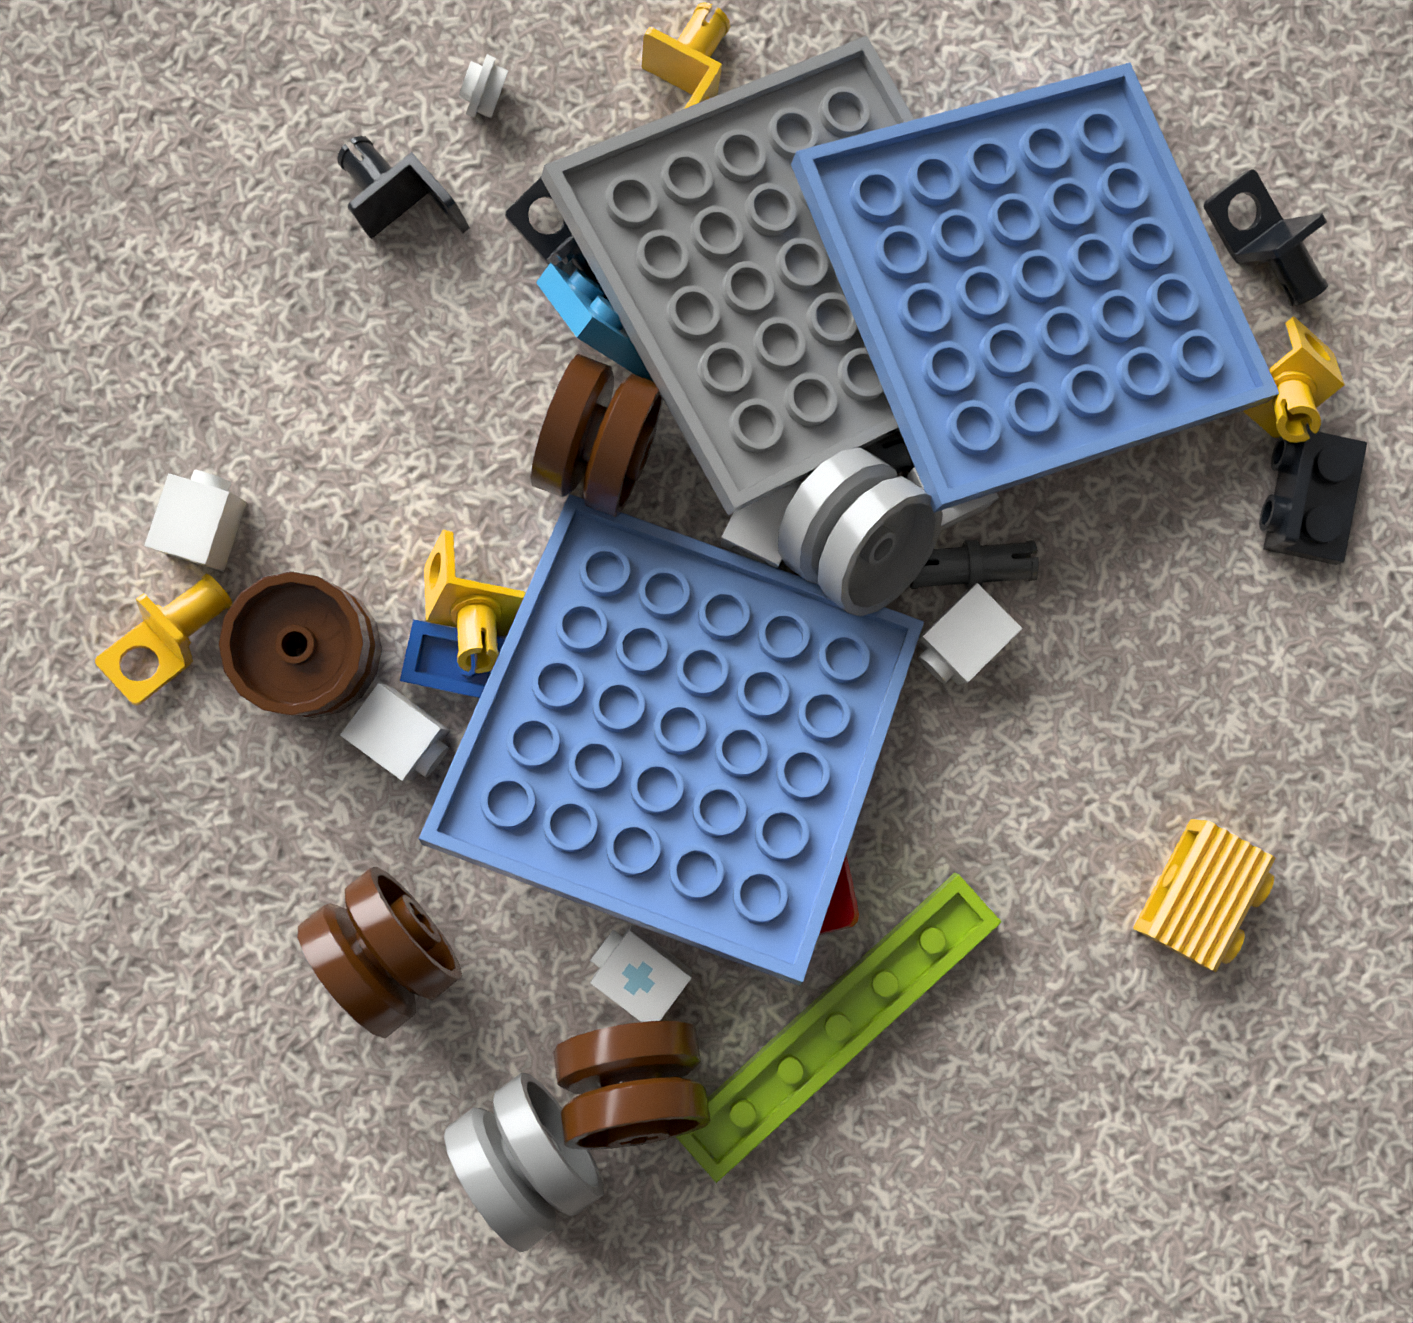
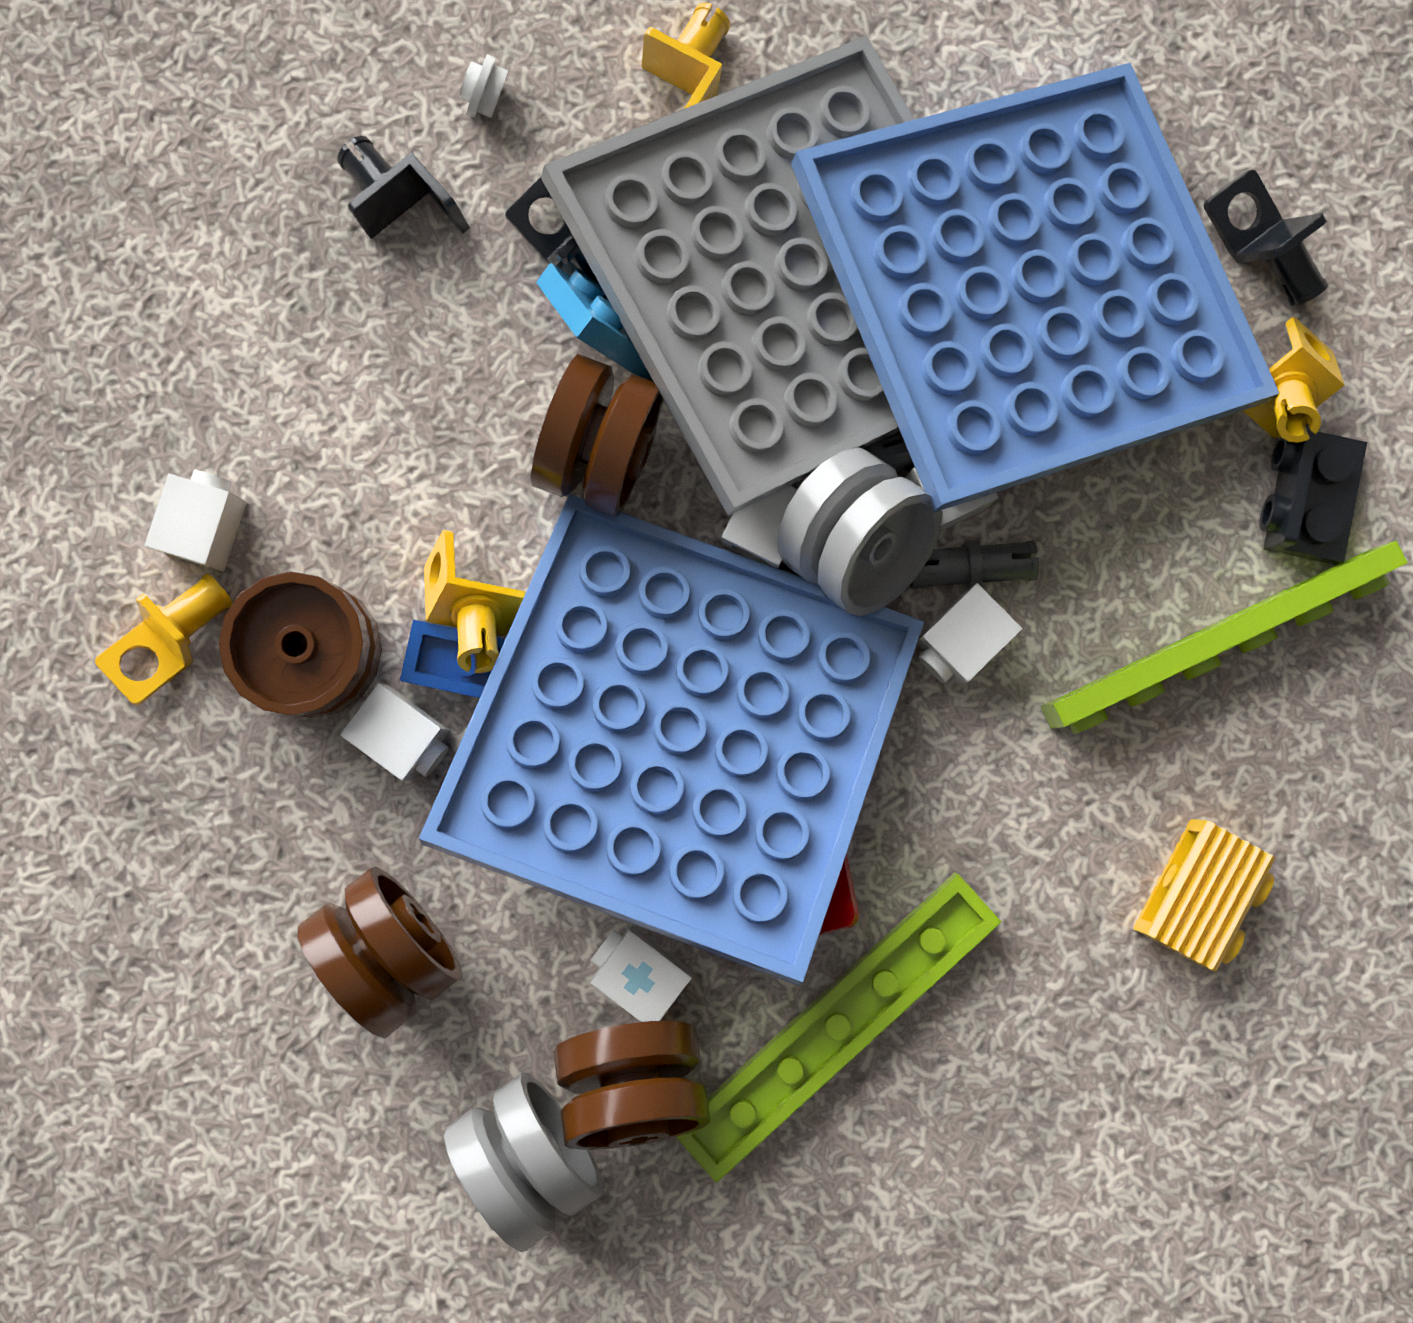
(1247, 629): none -> lime plate

